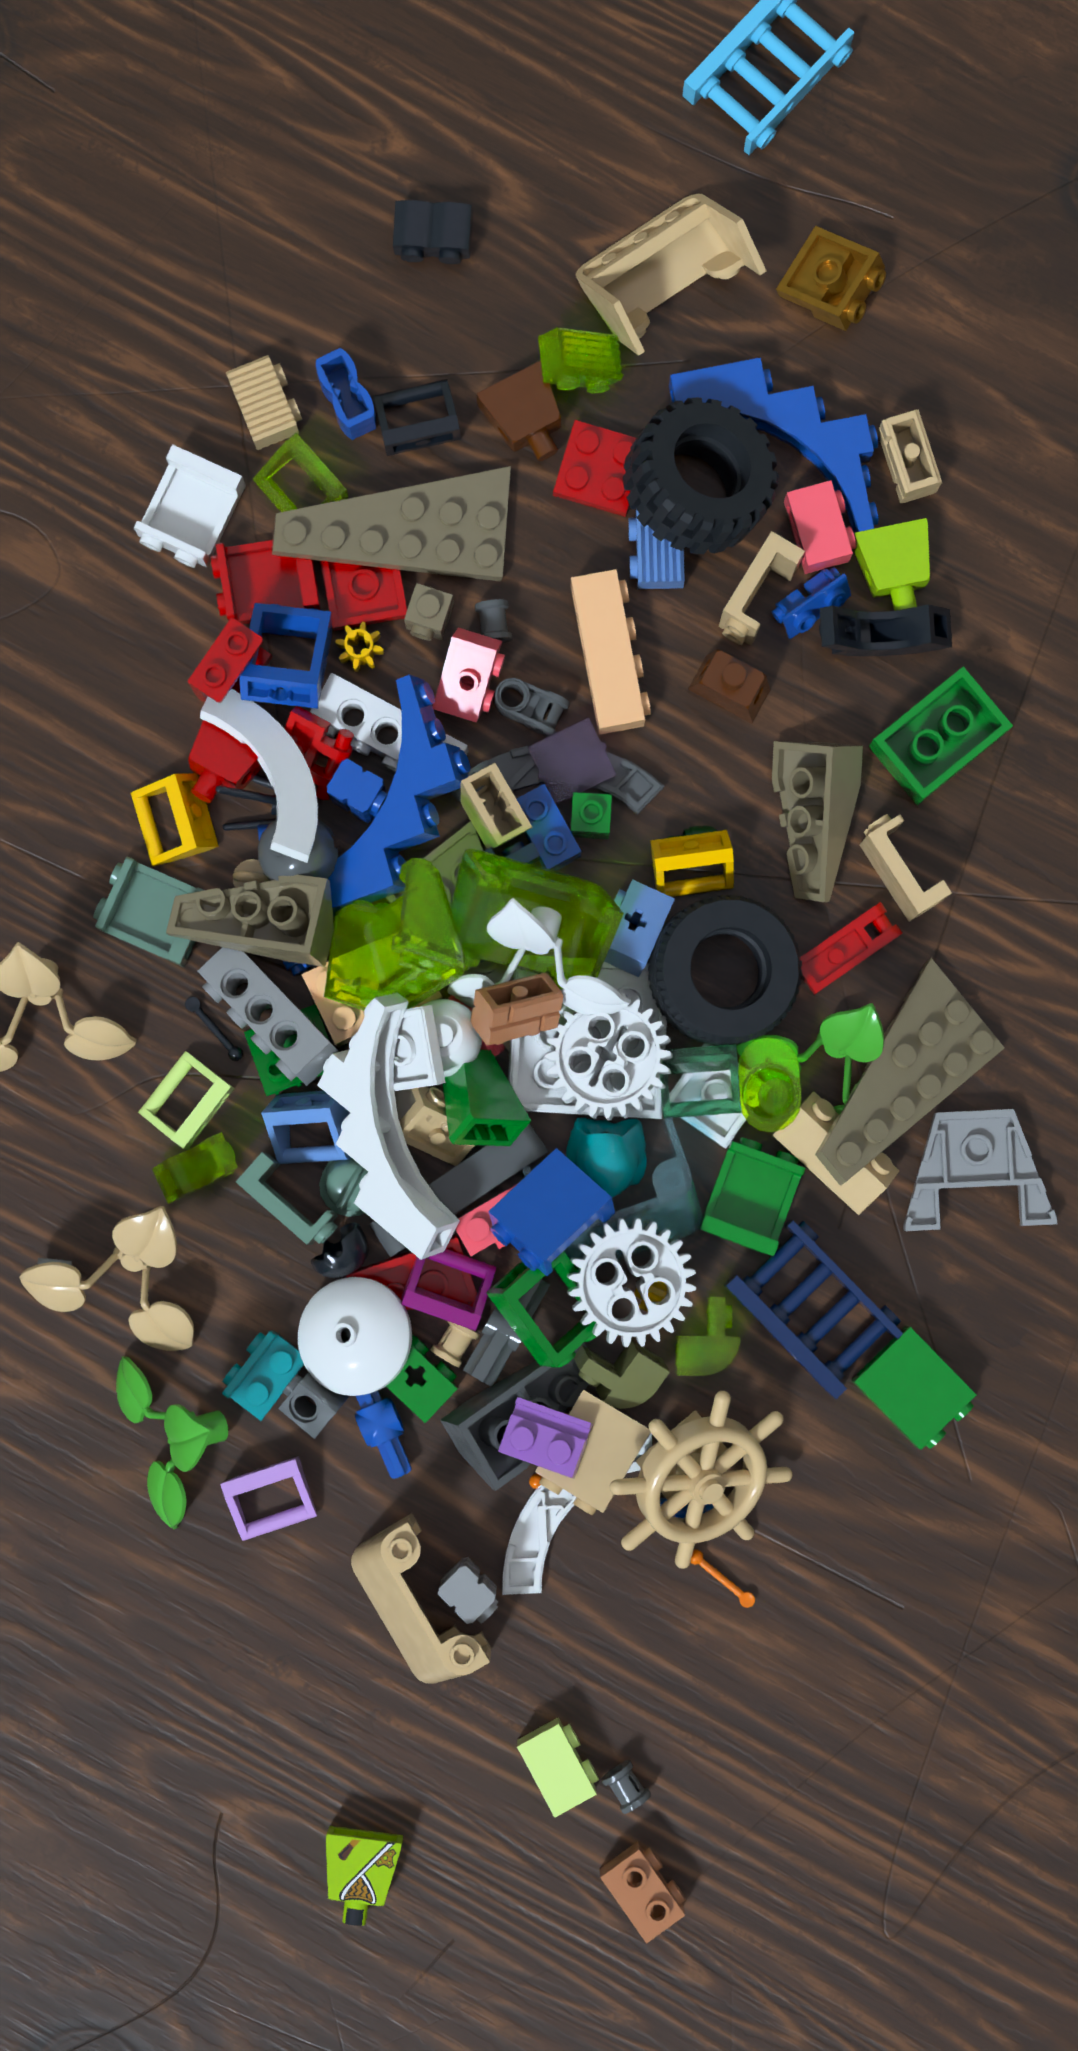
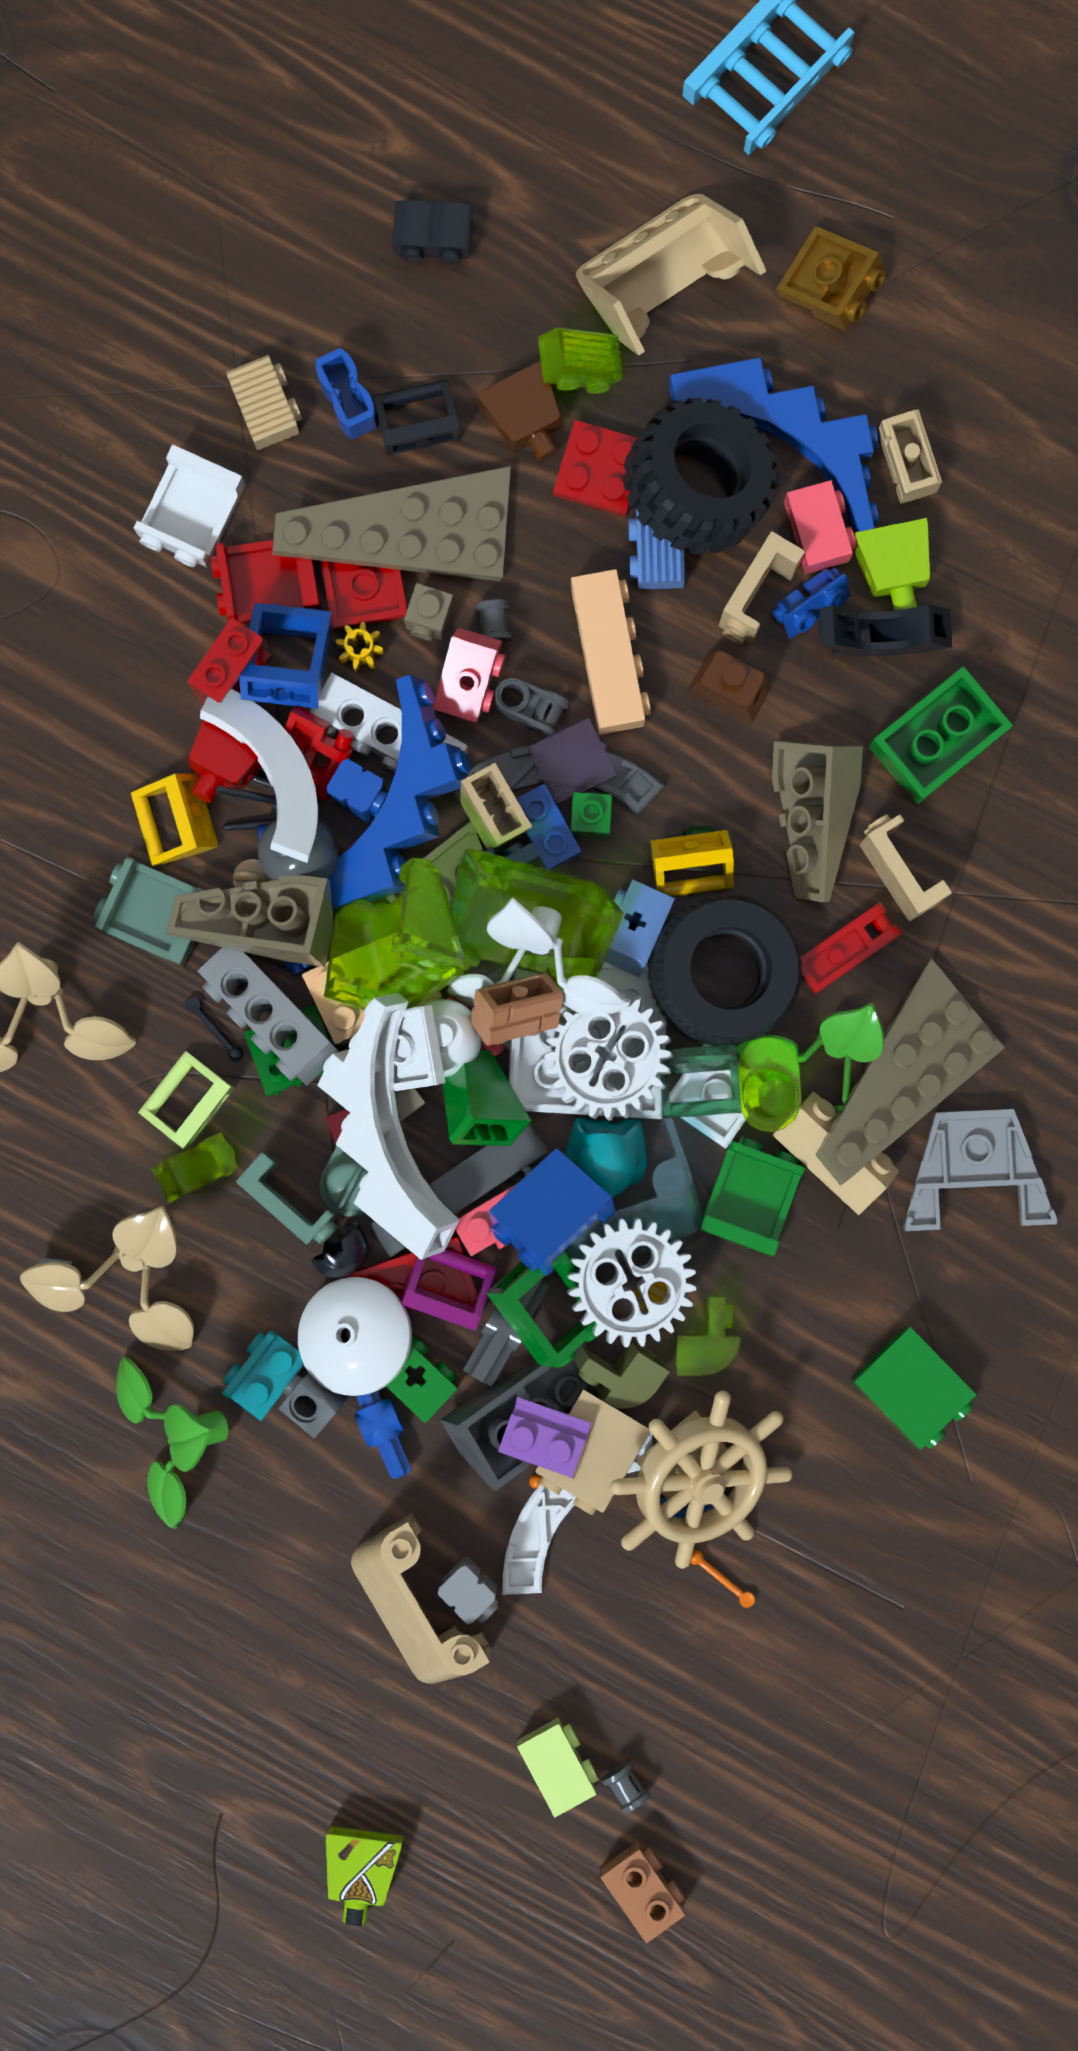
(262, 1477): lavender tile -> none
(304, 1109): medium blue tile -> none
(309, 462): clear neon green tile -> none
(427, 1127): tan bracket -> none
(454, 1343): tan bush -> none
(777, 1316): dark blue fence -> none

